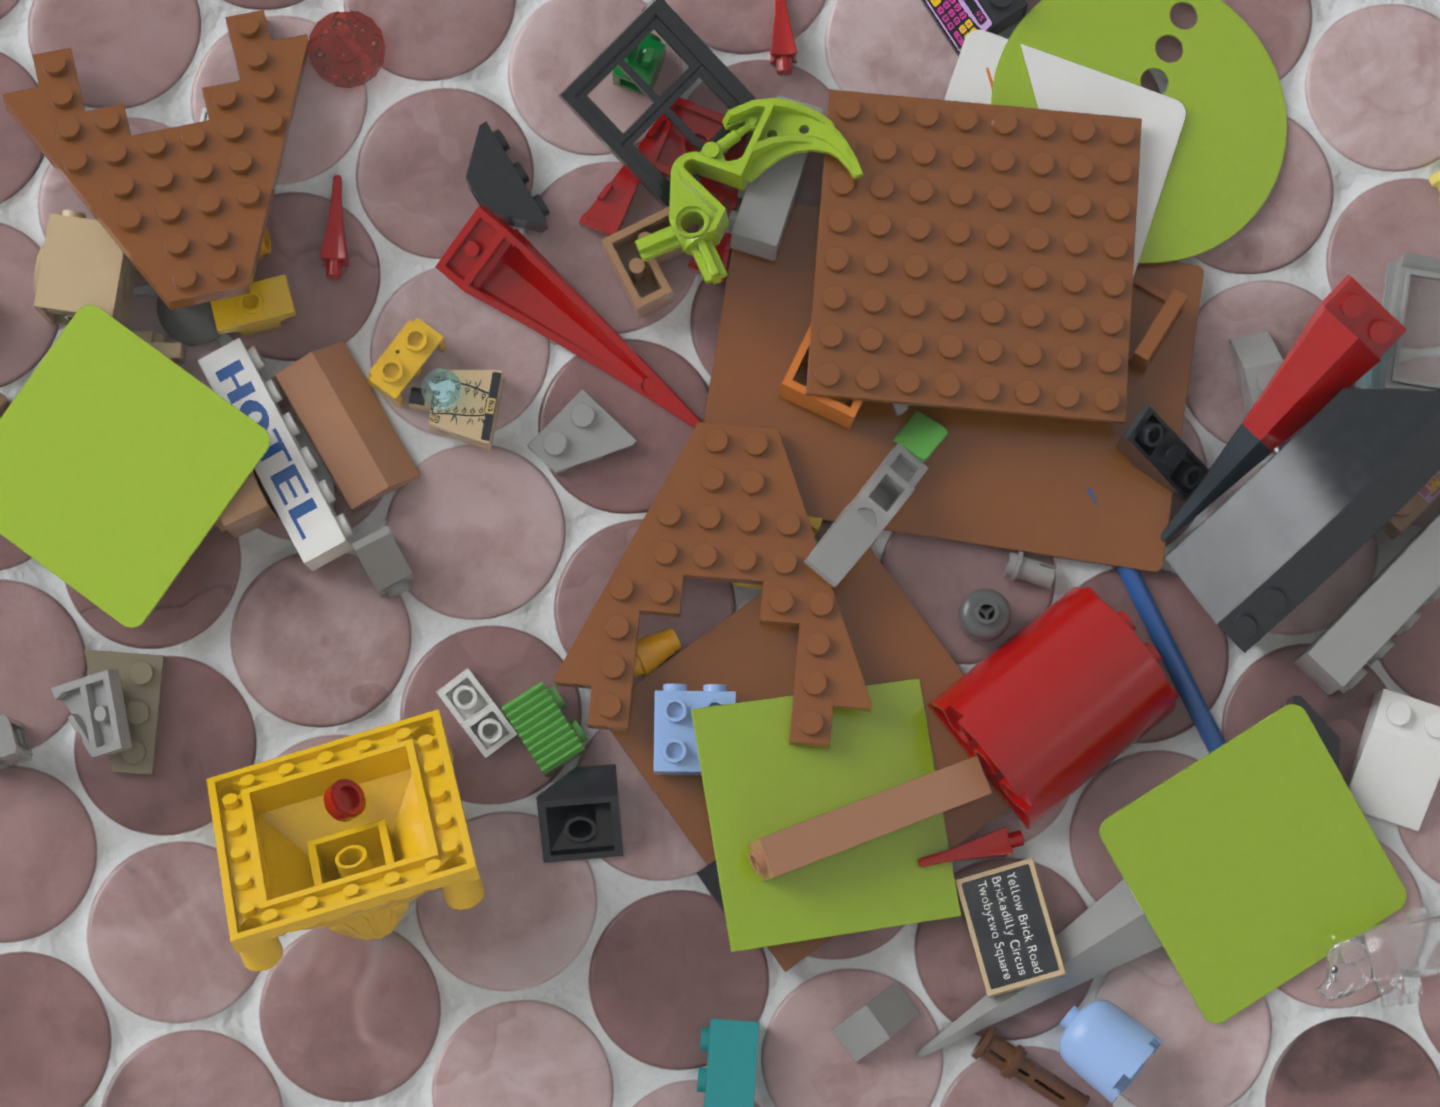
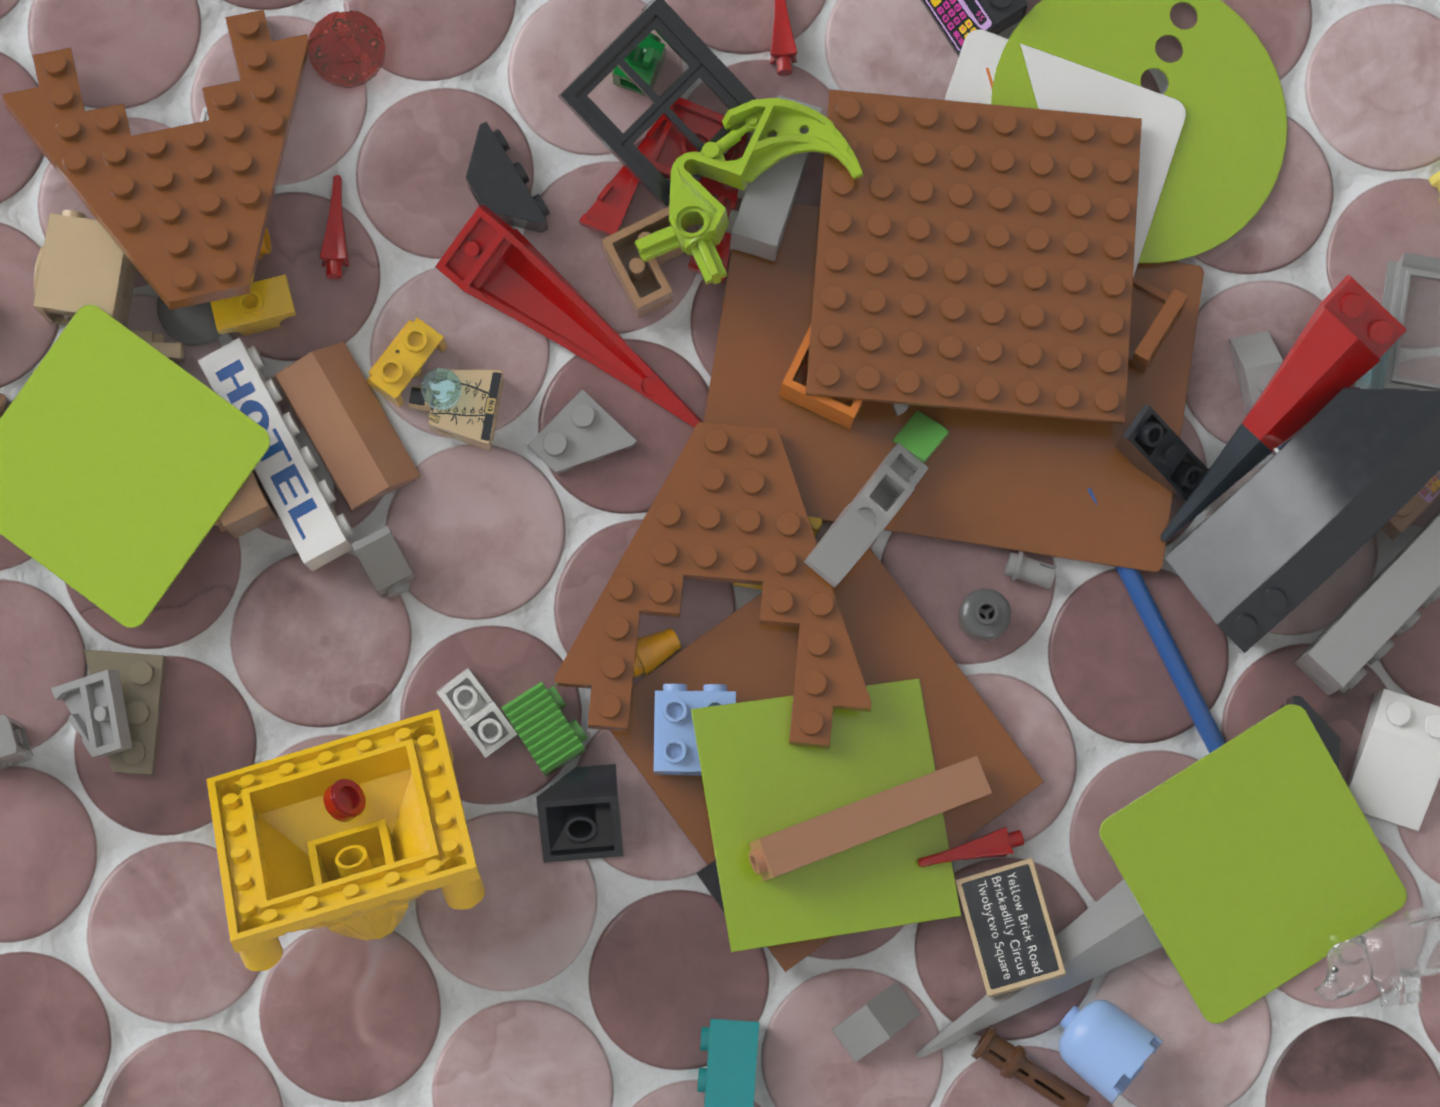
(1057, 702): red cylinder -> none

